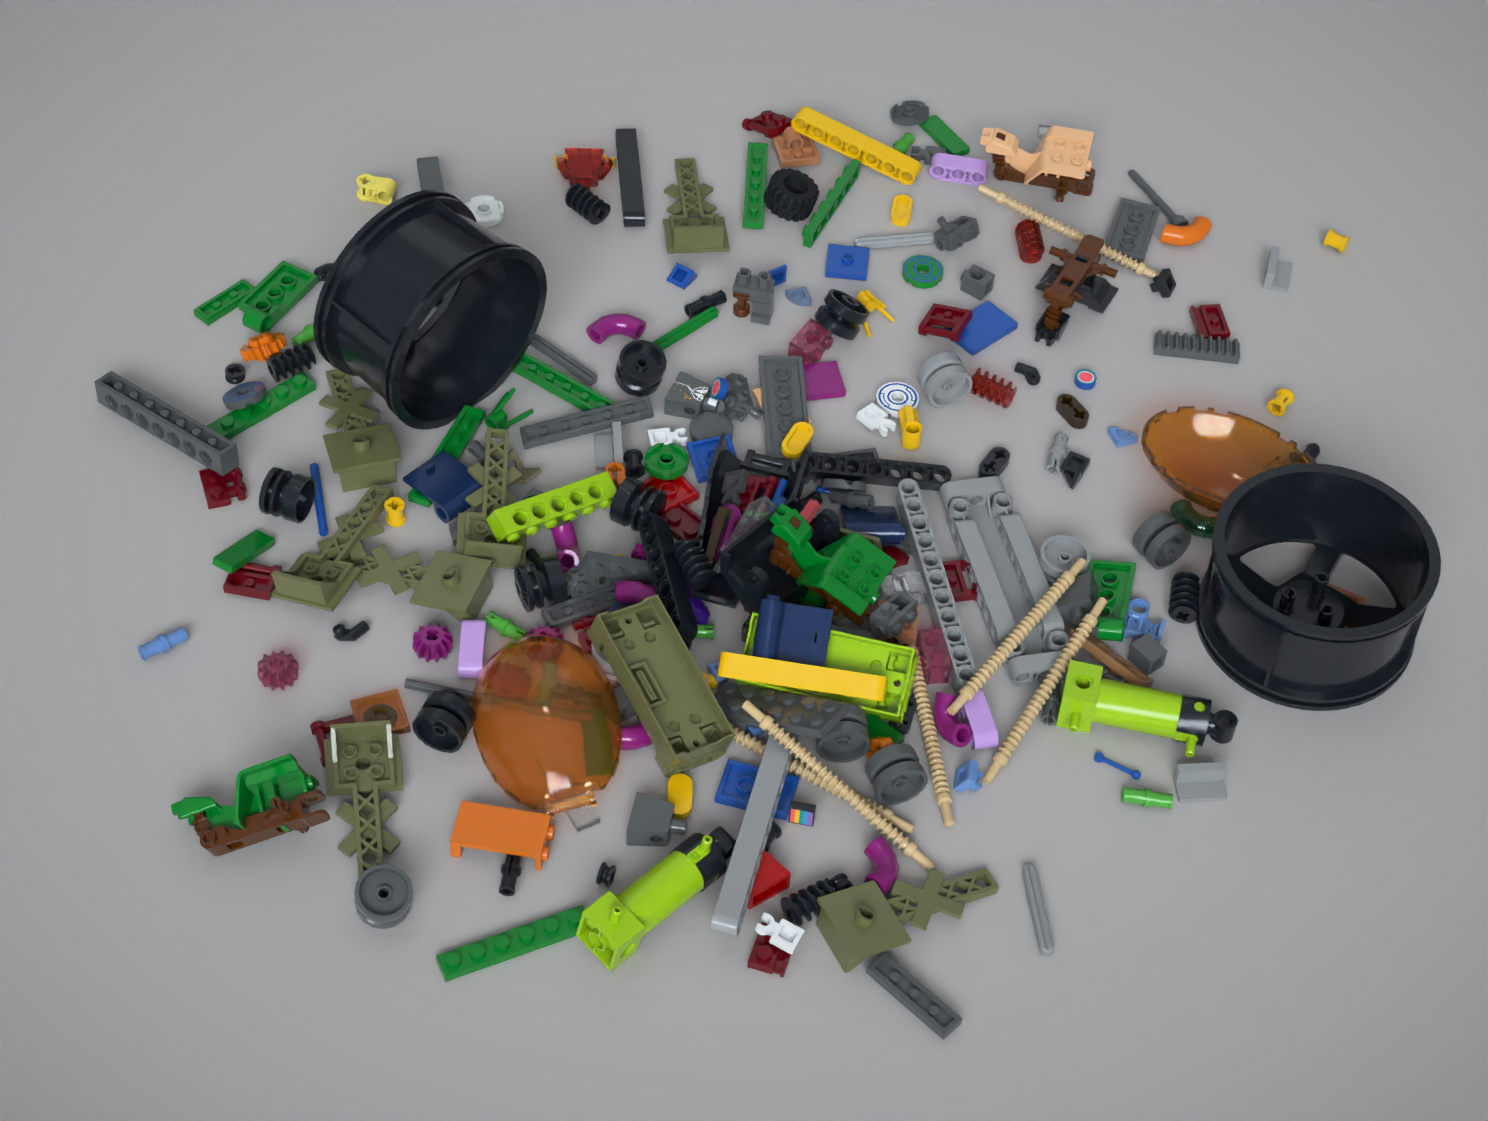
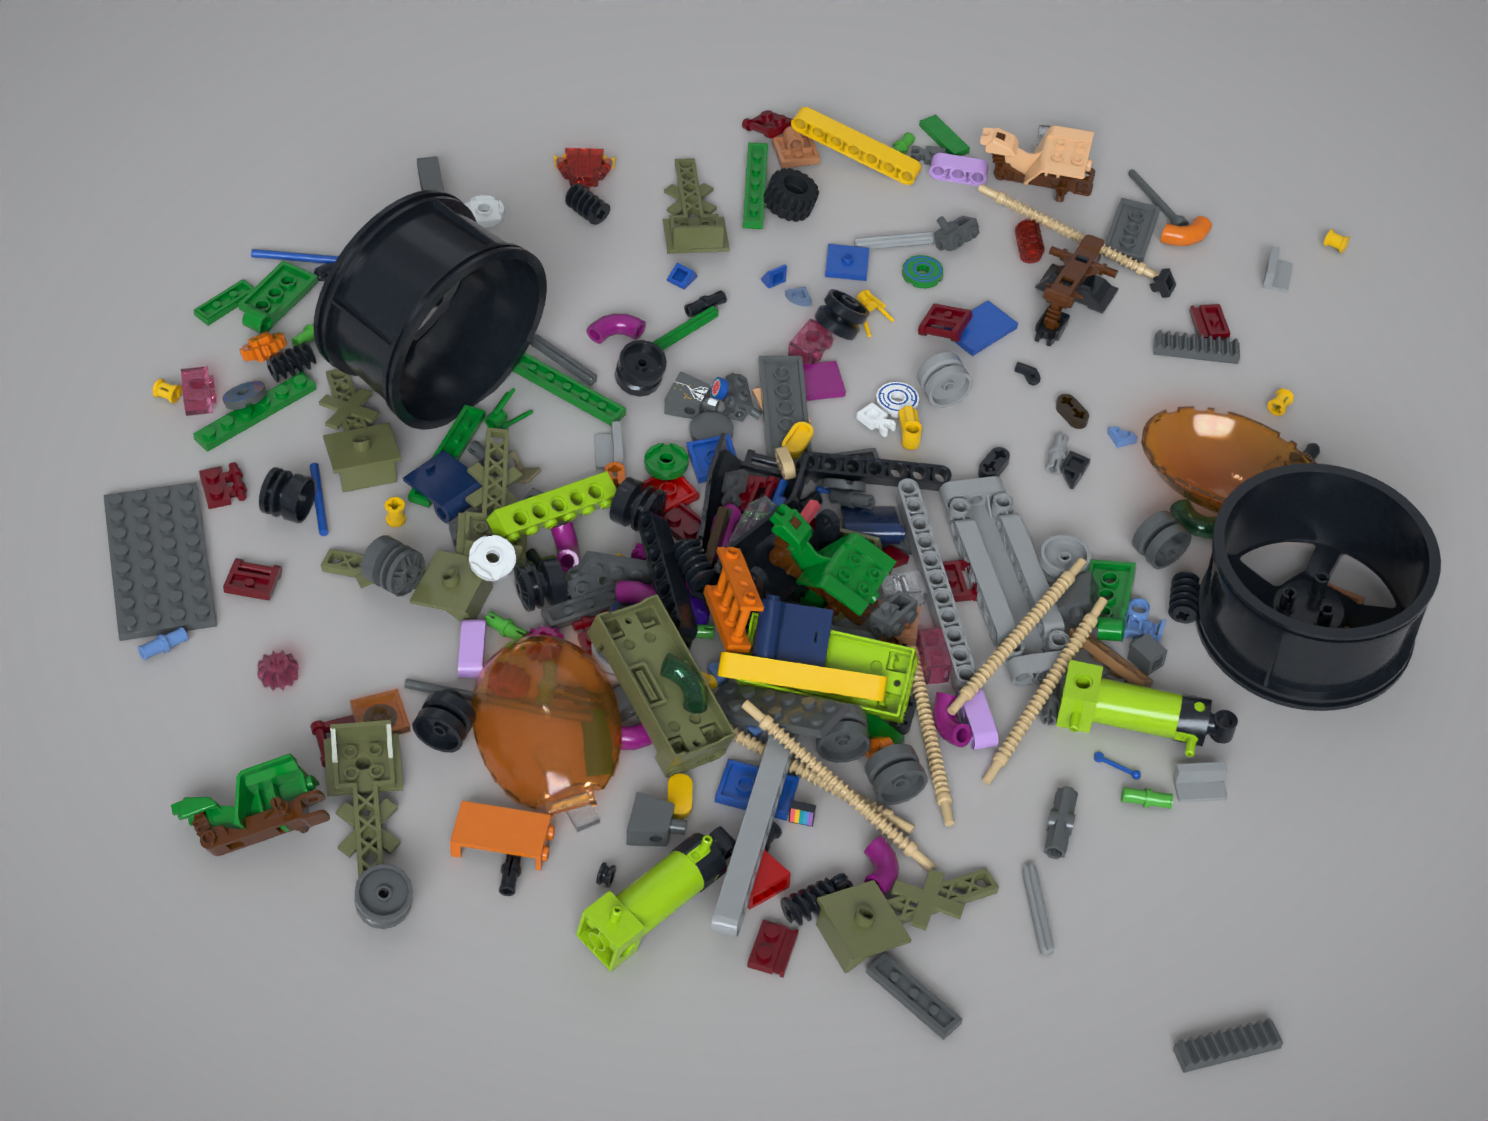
(158, 561): none -> dark grey plate
(161, 392): none -> yellow bush
(167, 423): dark grey brick -> none
(197, 390): none -> clear pink brick
(234, 368): black bush -> none
(243, 551): green tile -> none
(292, 256): none -> blue bar
(324, 582): olive piece -> none
(353, 634): black arm -> none
(376, 190): light yellow piece -> none
(392, 565): none -> dark grey wheel
(432, 642): magenta gear -> none
(486, 569): none -> white tile
(509, 944): green plate -> none
(586, 422): dark grey tile -> none
(630, 178): black beam -> none
(633, 460): black bush -> none
(664, 436): white plate -> none
(688, 680): none -> clear green cylinder
(726, 610): none -> orange fence
(756, 289): dark grey hips -> none
(783, 934): white plate -> none
(785, 463): none -> tan beam
(829, 206): green plate -> none
(901, 210): yellow tile -> none
(909, 113): dark grey tile -> none
(967, 777): medium blue tile -> none
(977, 282): dark grey brick -> none
(991, 389): clear red piece -> none
(1060, 822): none -> dark grey piece
(1085, 379): tile -> none
(1227, 1045): none -> dark grey gear

